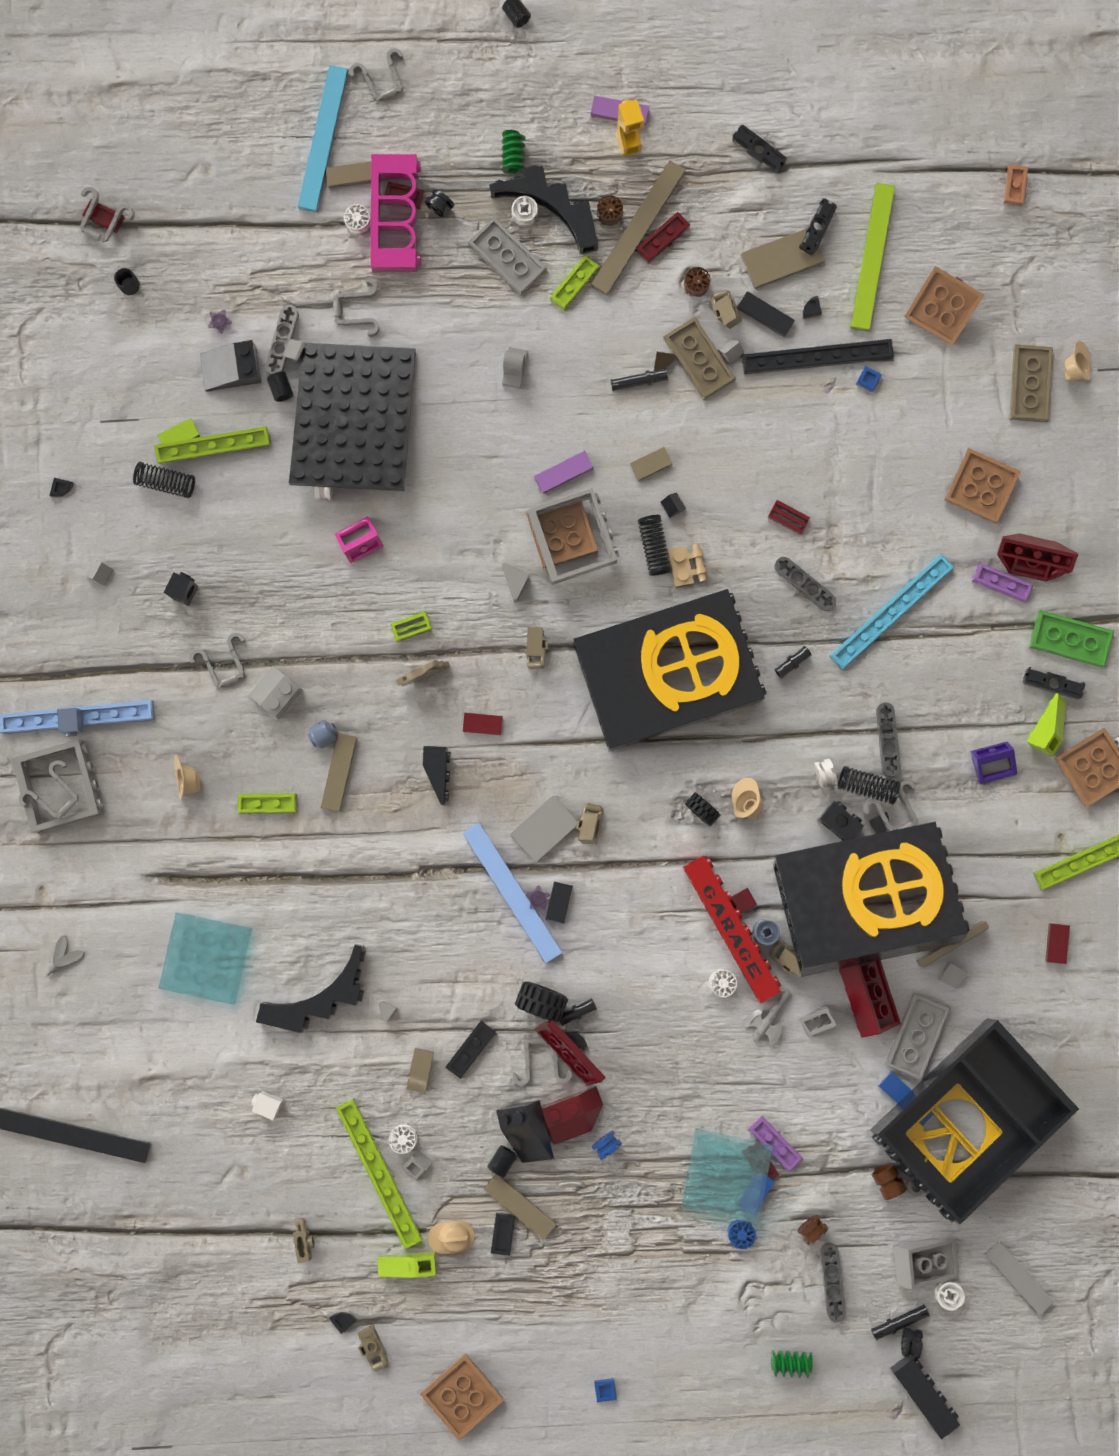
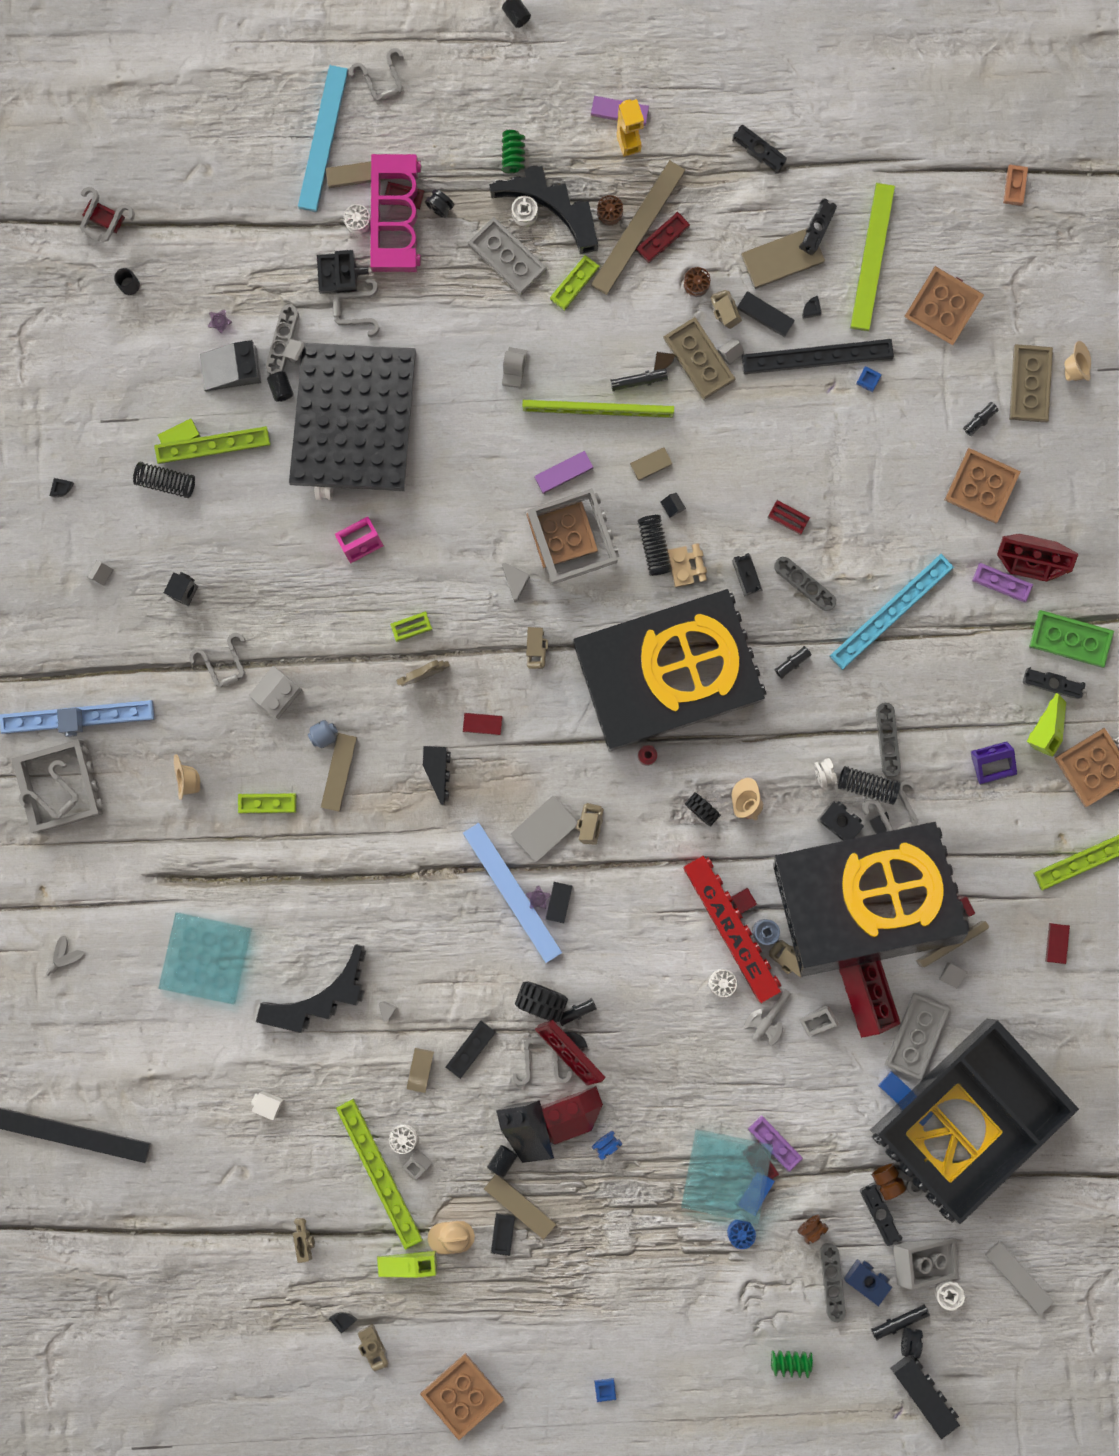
(338, 272): none -> black plate
(598, 408): none -> lime tile
(644, 761): none -> dark red brick
(746, 574): none -> black hinge
(874, 1203): none -> black piece
(877, 1290): none -> dark blue brick
(968, 909): none -> dark red tile
(980, 419): none -> black pin

